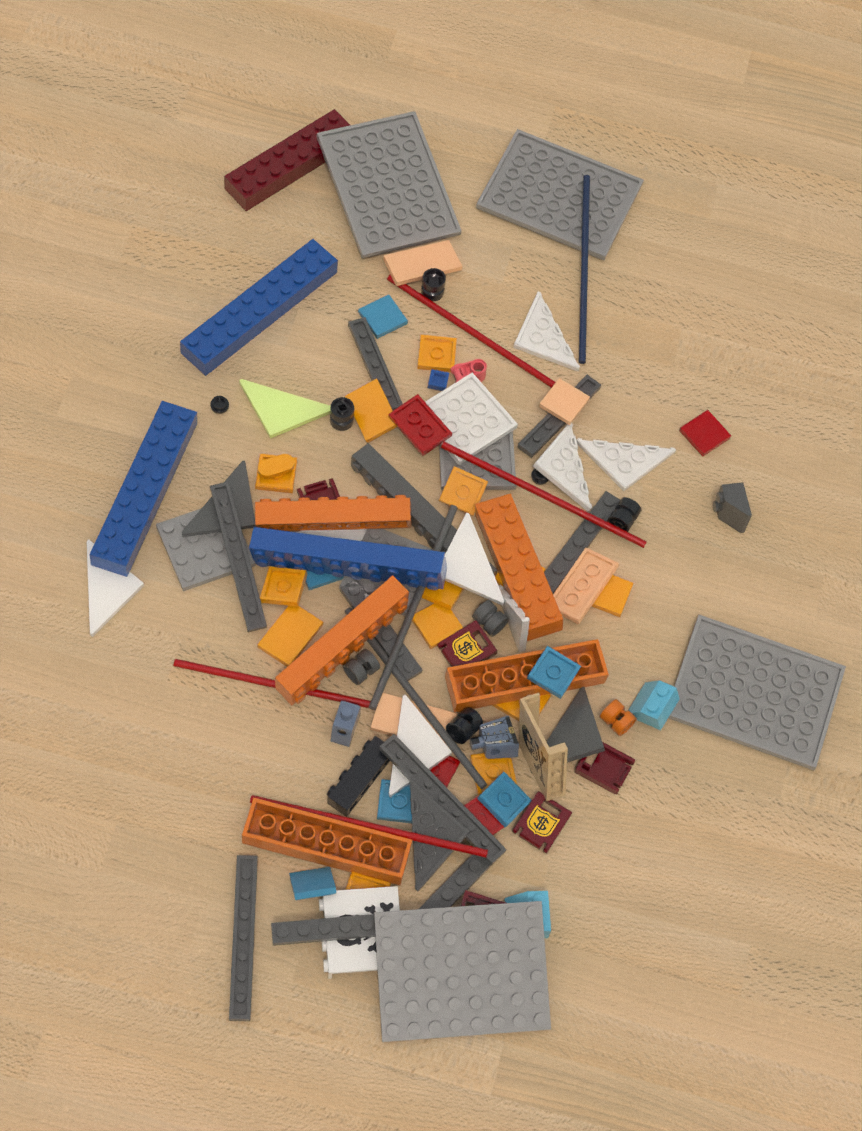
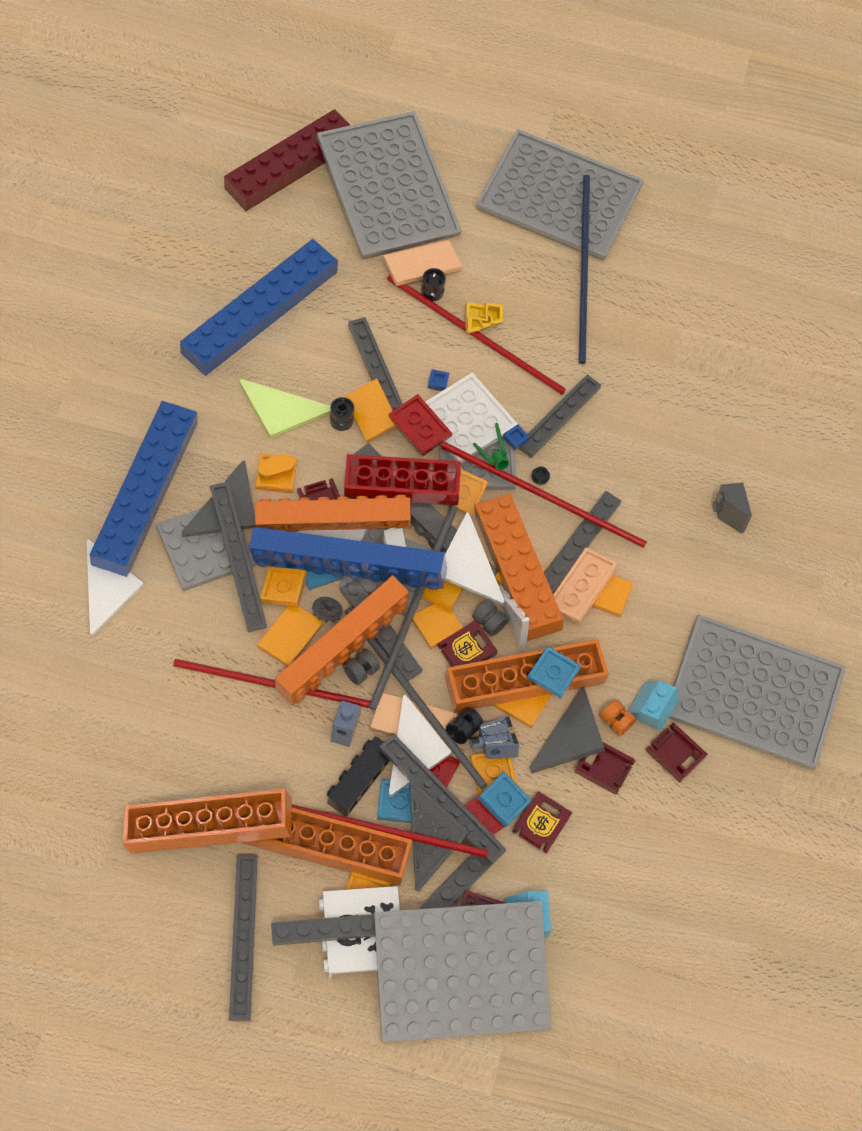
(207, 821): none -> orange brick
(219, 404): black plate -> none
(312, 883): dark azure tile -> none
(330, 605): none -> dark grey gear
(383, 316): dark azure tile -> none
(394, 537): none -> white brick
(418, 479): none -> red brick
(436, 353): light orange tile -> none
(470, 367): coral piece -> none
(482, 316): none -> yellow slope
(499, 458): none -> green plant
(516, 437): none -> blue plate
(543, 337): white tile -> none
(545, 762): tan panel -> none
(564, 401): light nougat tile -> none
(564, 467): white tile -> none
(624, 461): white tile -> none
(625, 513): black wheel -> none
(673, 750): none -> dark red container
(705, 433): red tile -> none

